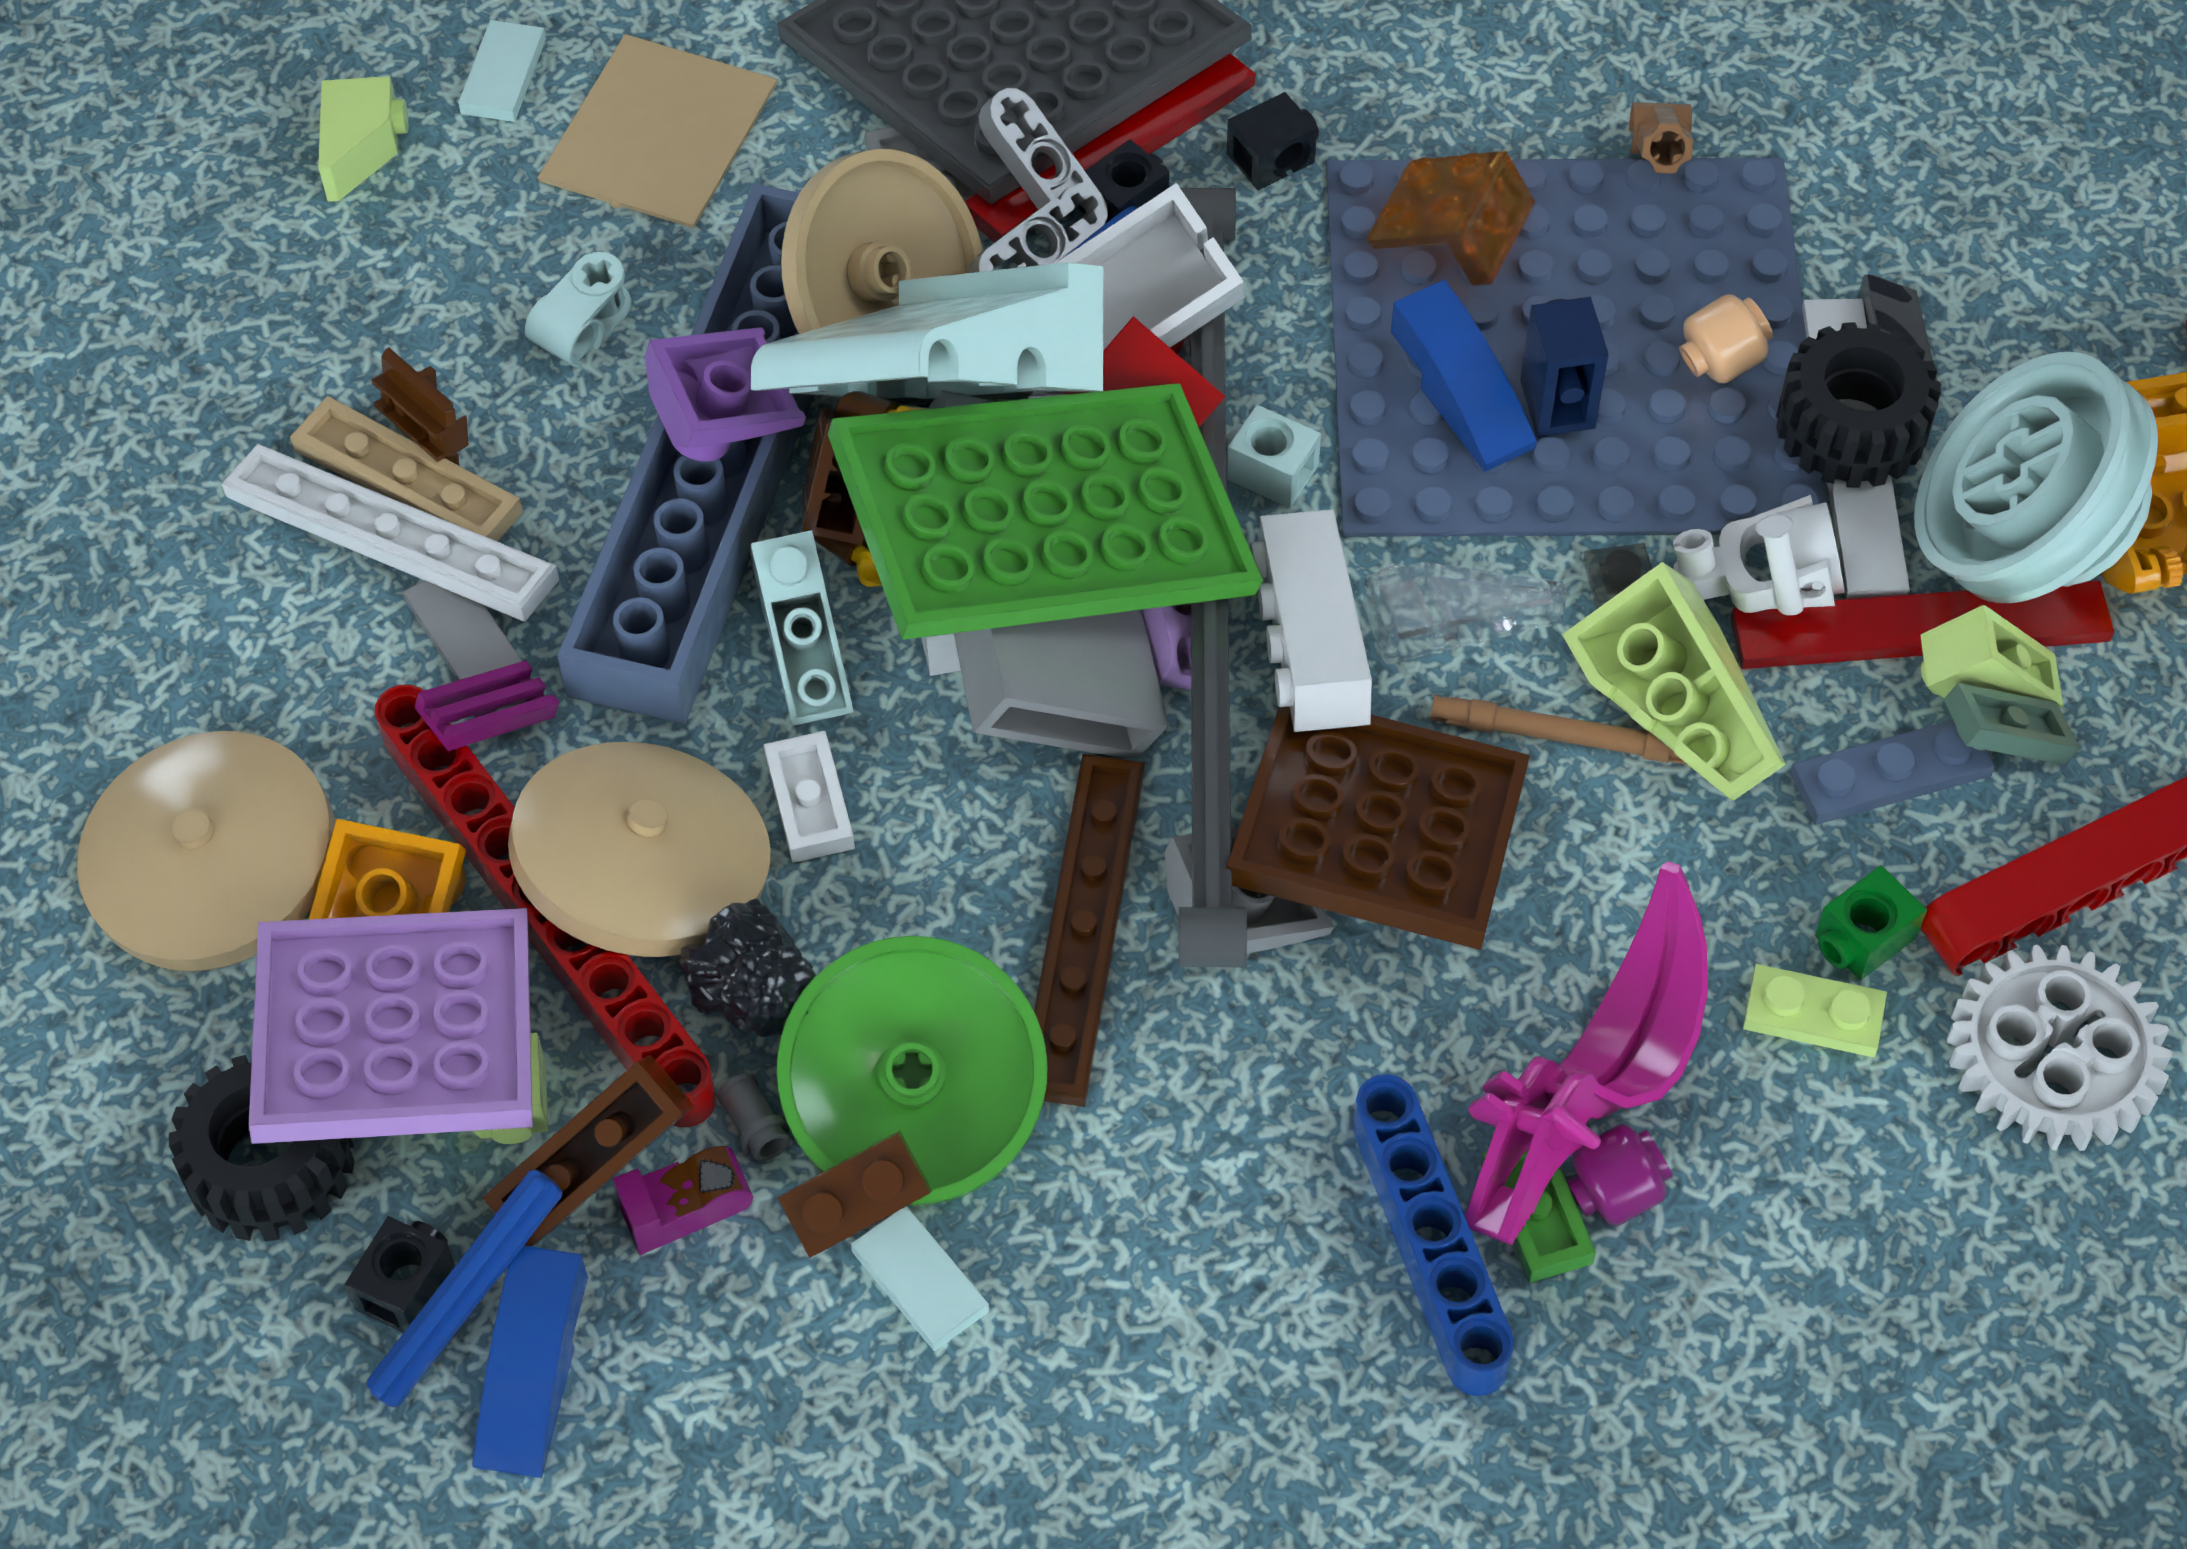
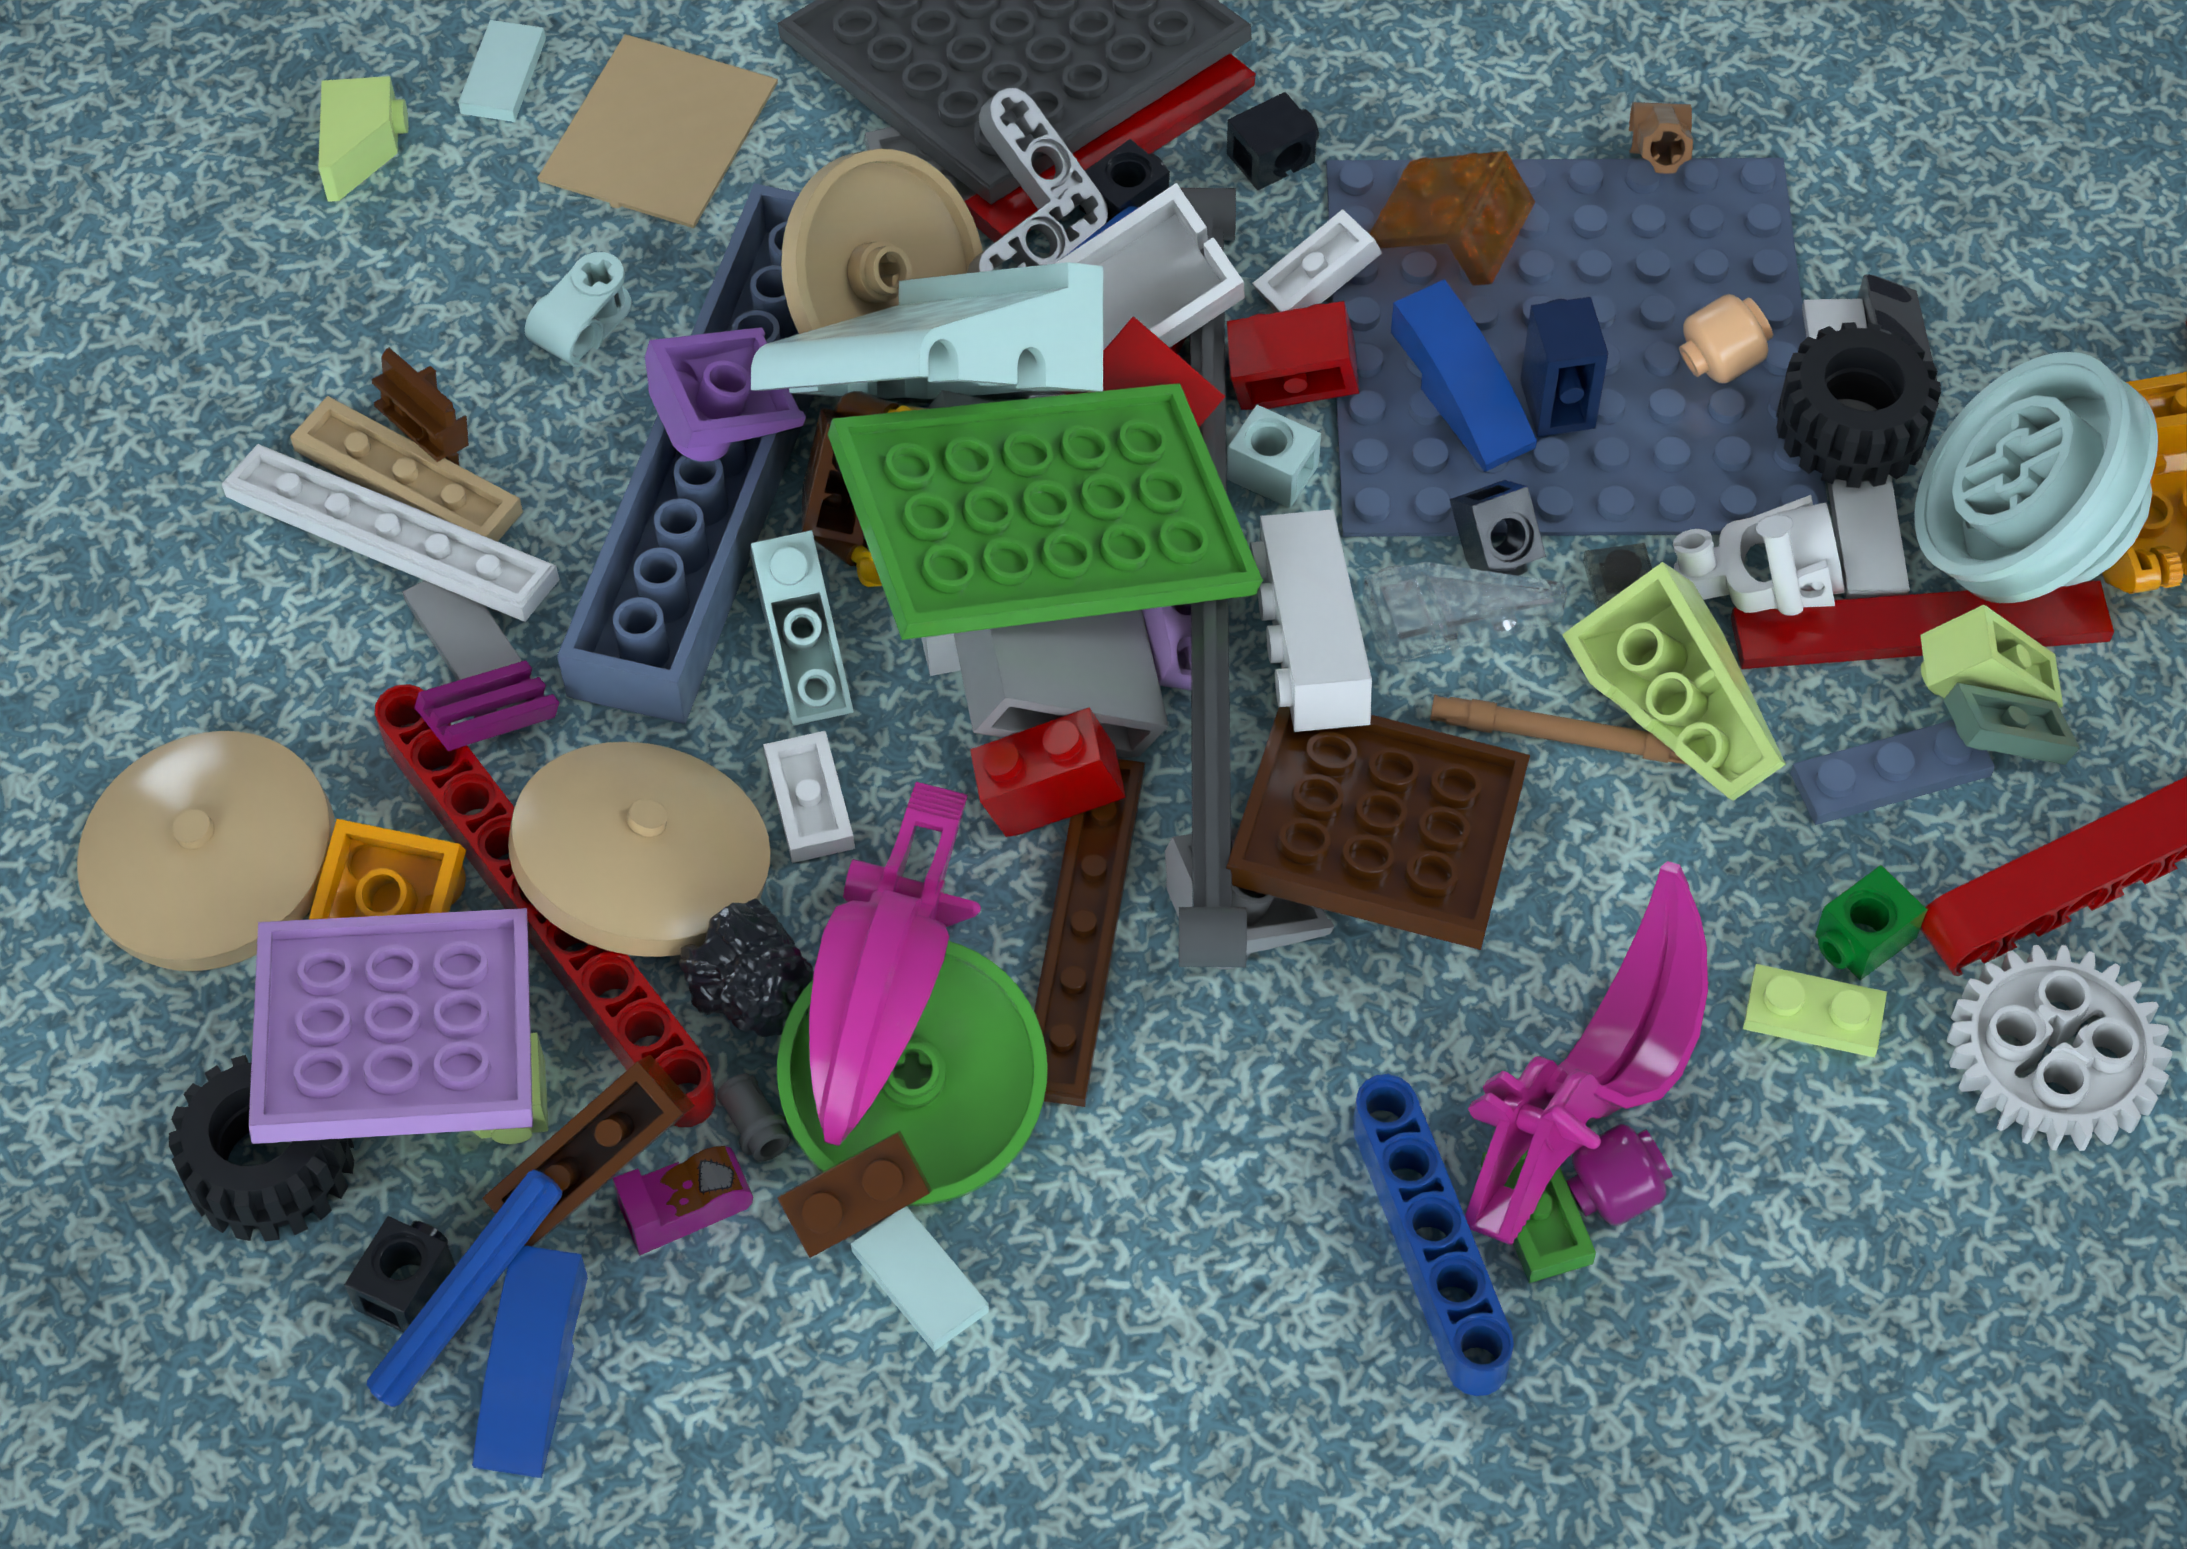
(881, 965): none -> dark pink piece
(1047, 773): none -> red brick
(1293, 356): none -> red brick
(1318, 265): none -> white plate
(1478, 514): none -> black brick

